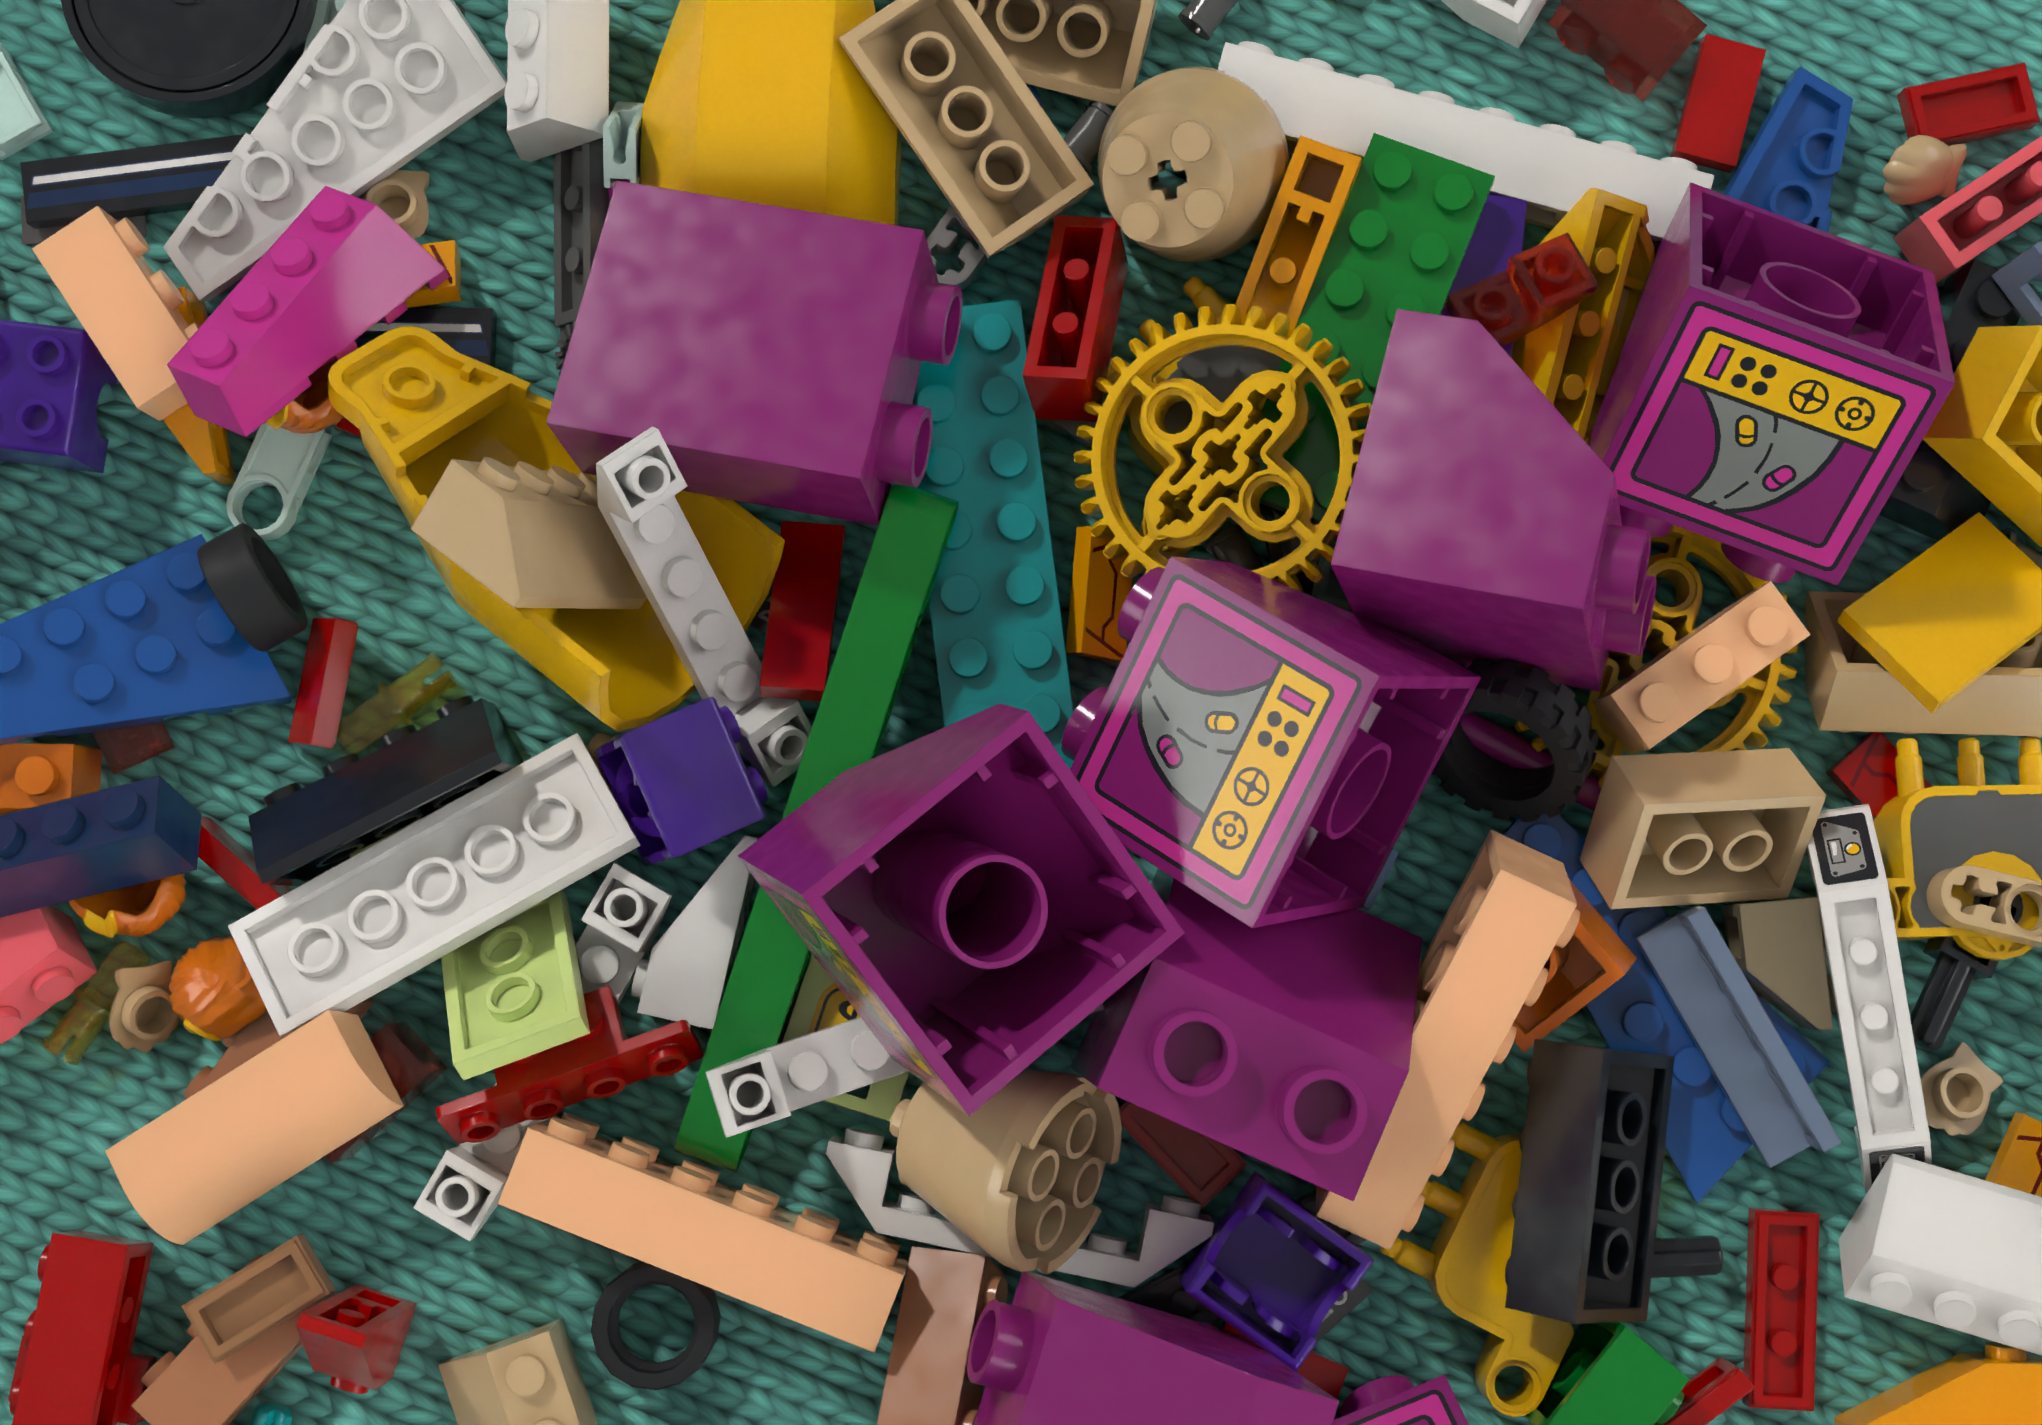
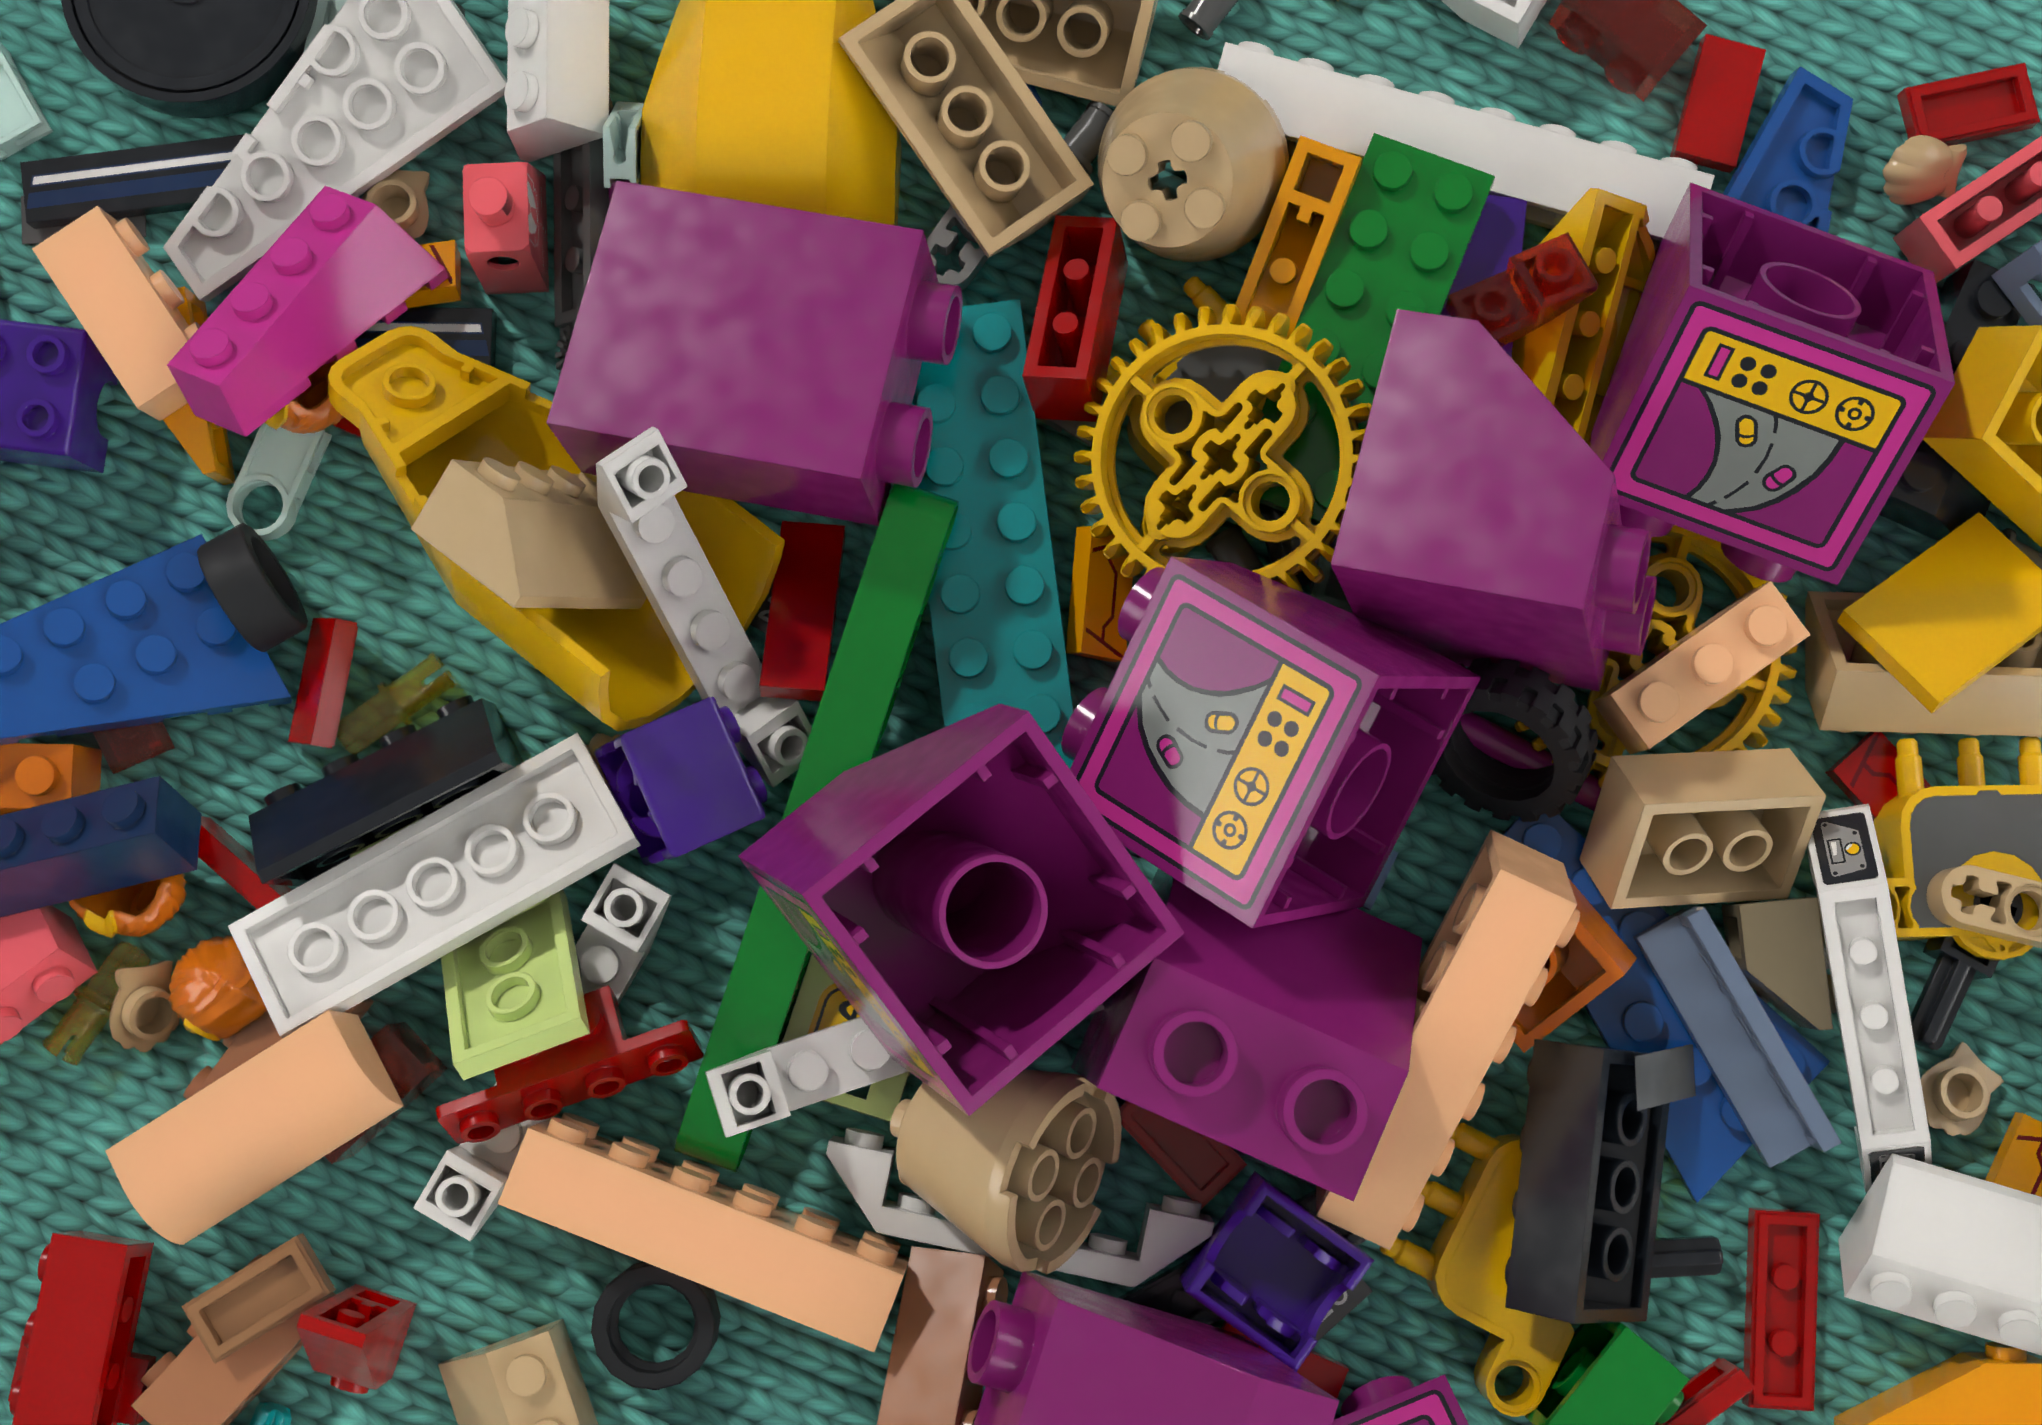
(506, 219): none -> coral torso
(699, 949): white slope -> none
(1664, 1076): none -> dark grey sticker

